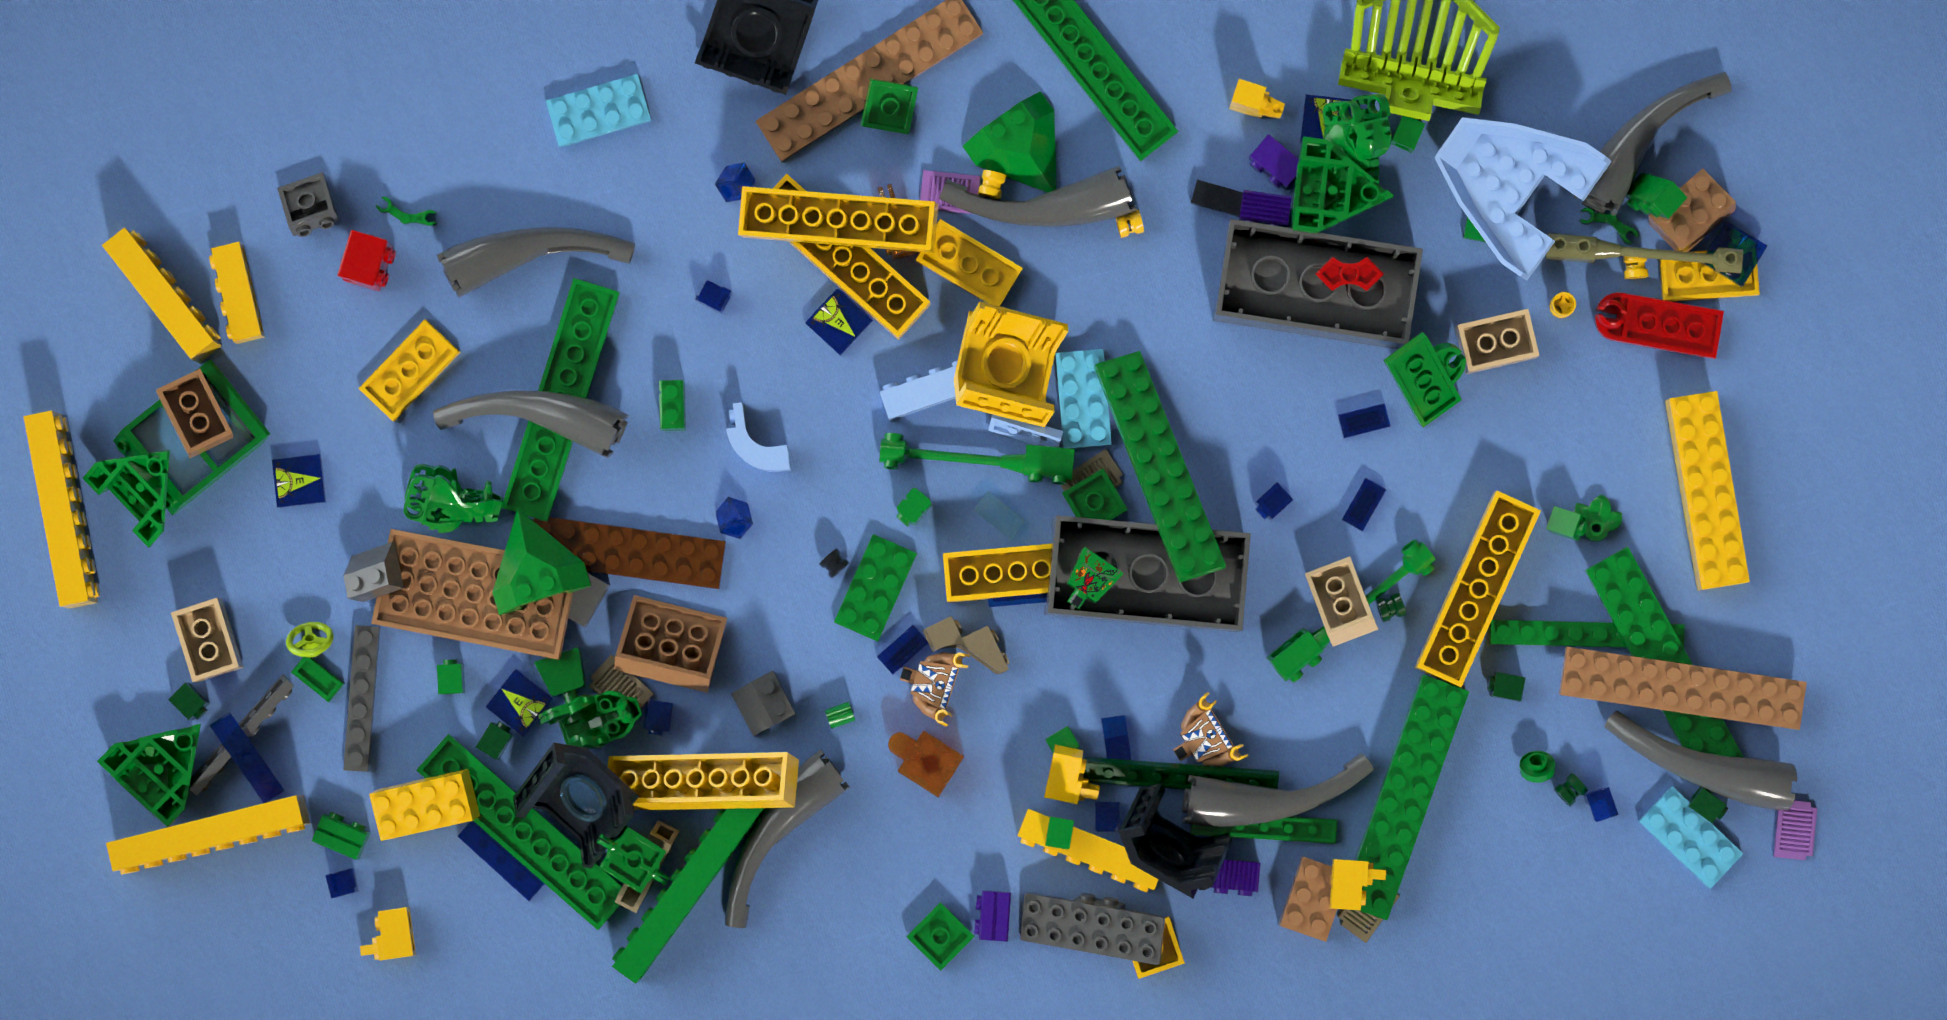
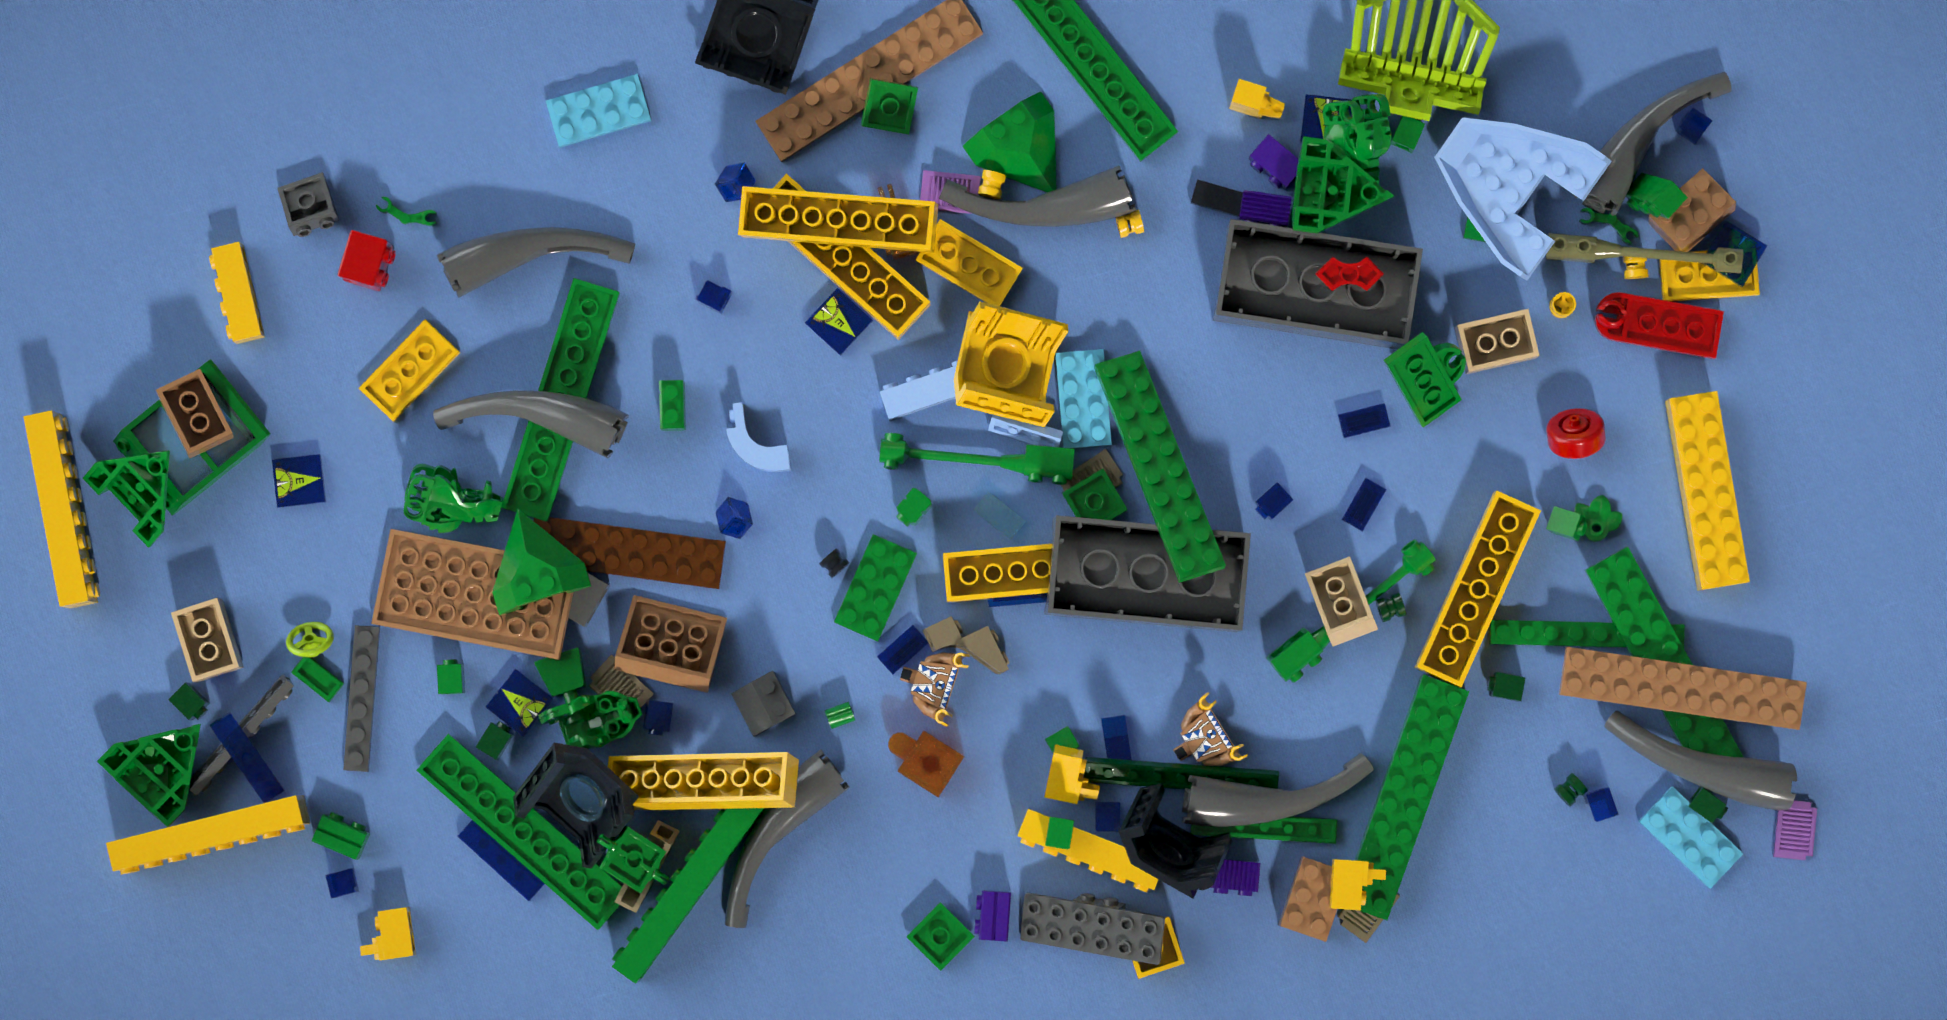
(161, 294): yellow brick -> none
(373, 573): dark grey slope -> none
(424, 804): yellow brick -> none
(1091, 578): green torso -> none
(1537, 766): green plate -> none
(1576, 433): none -> red wheel
(1693, 125): none -> clear blue panel

